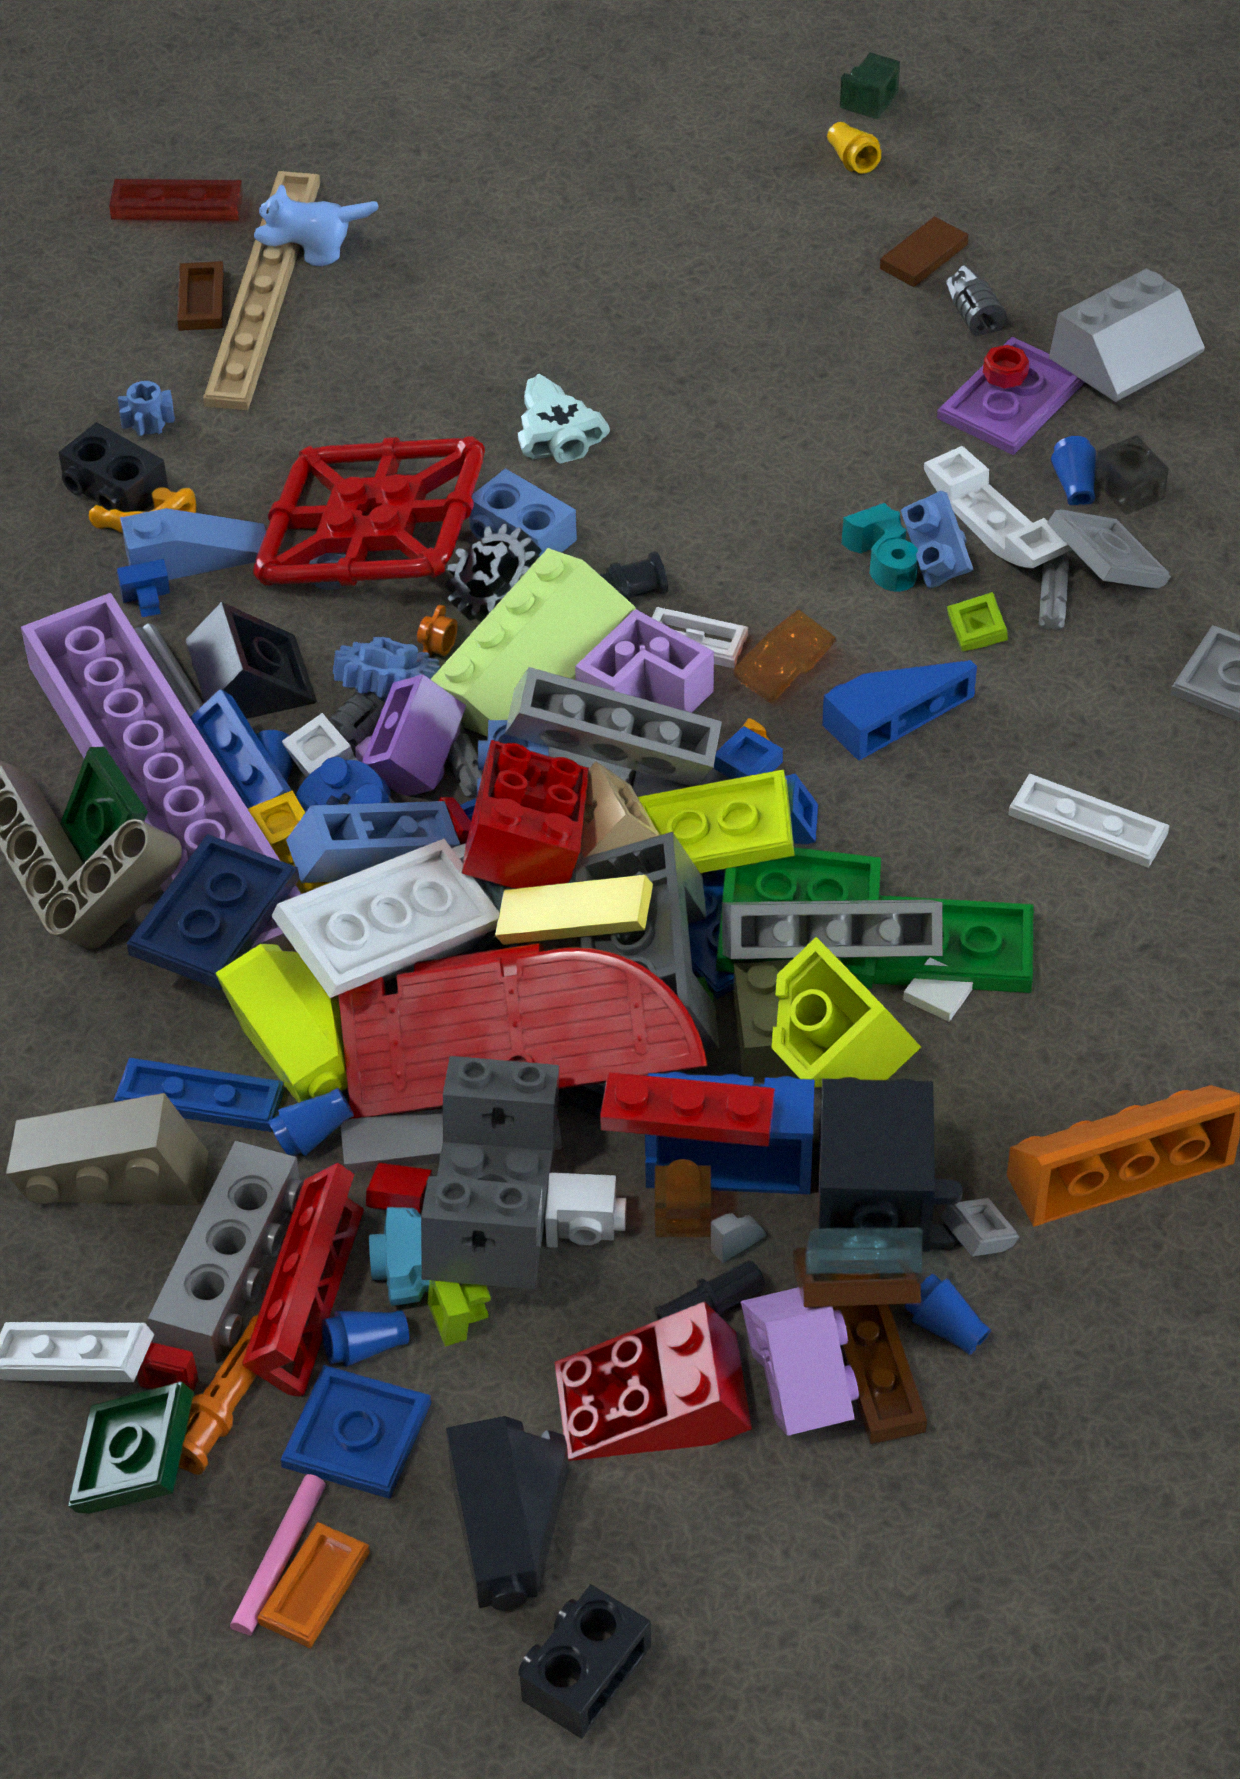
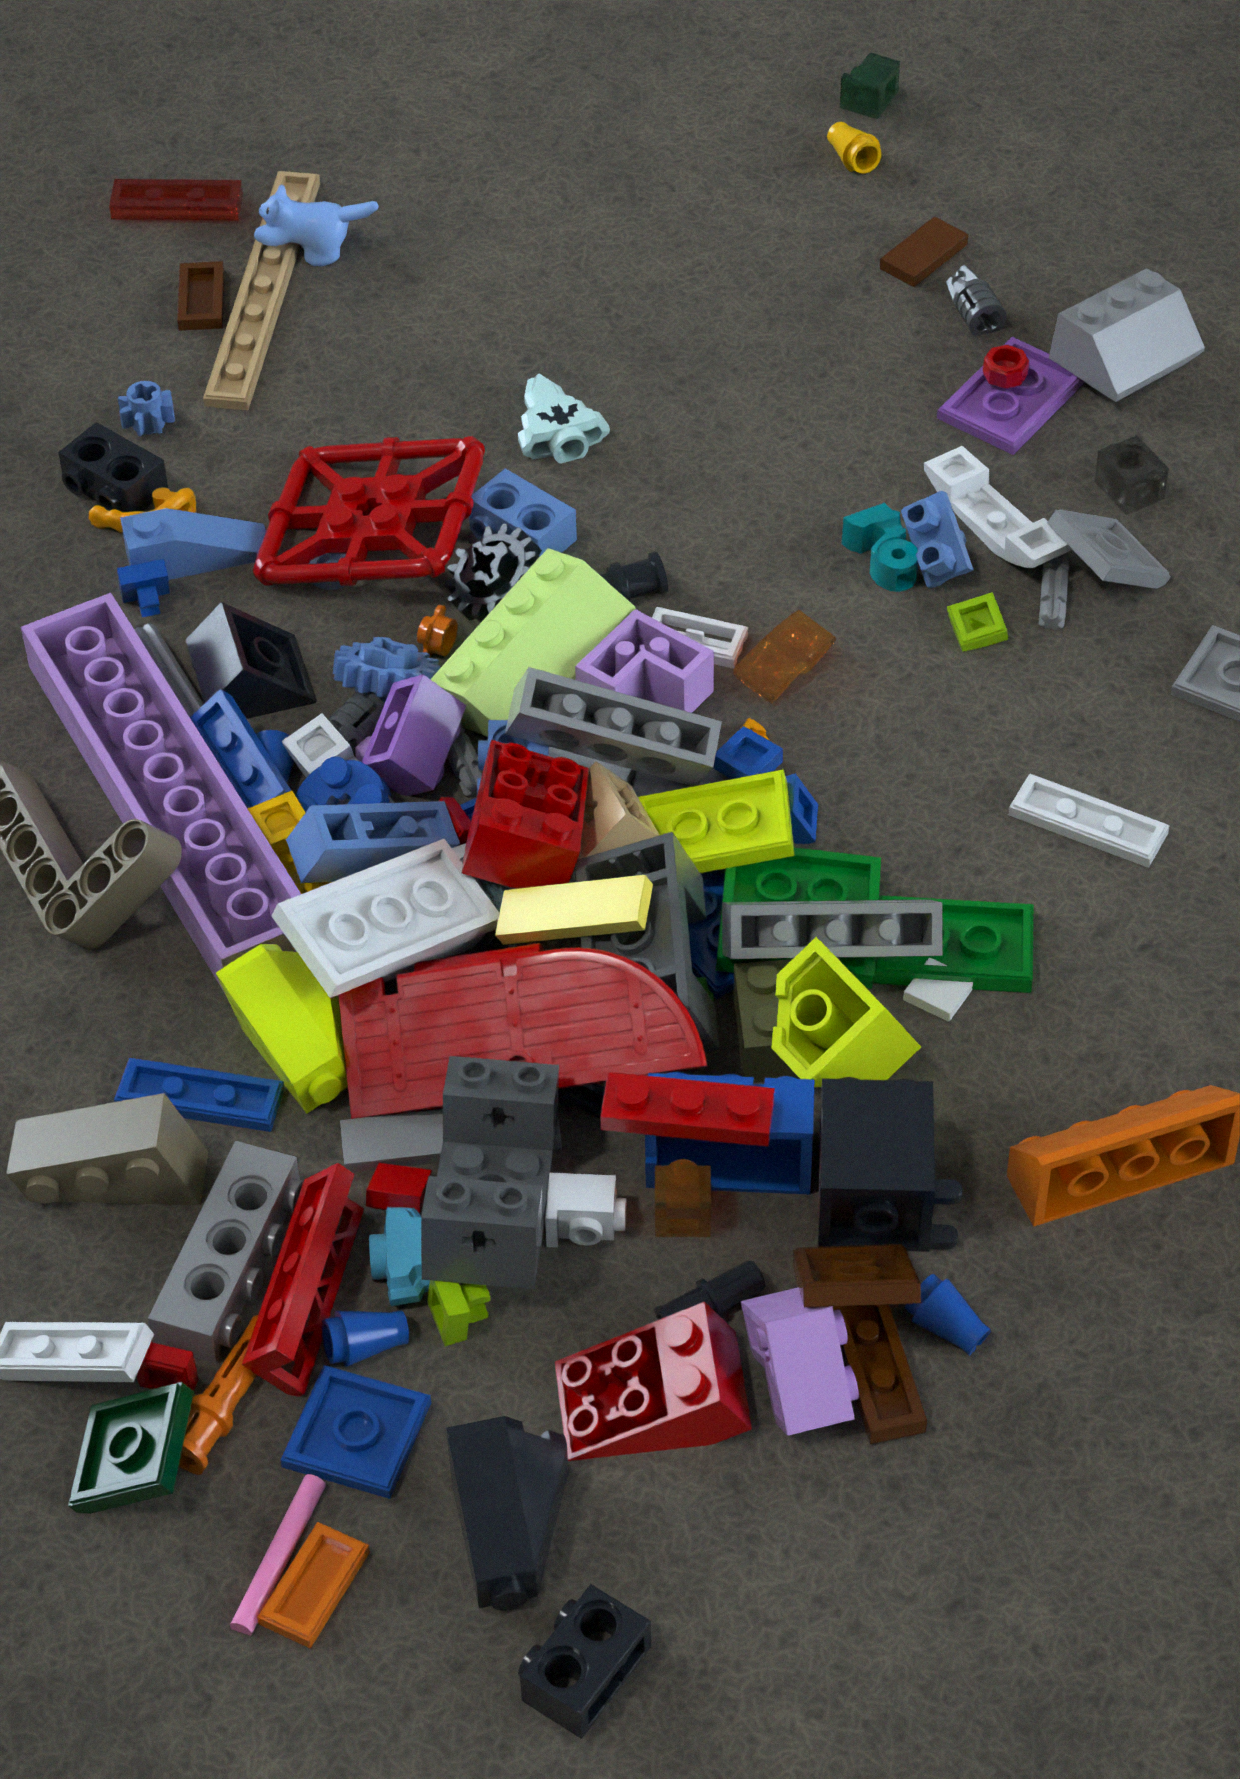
(99, 803): dark green tile -> none
(212, 910): dark blue tile -> none
(309, 1122): blue cone -> none
(733, 1235): light grey tile -> none
(864, 1250): clear light blue tile -> none
(894, 702): blue slope -> none
(979, 1227): light grey tile -> none
(1075, 467): blue cone -> none

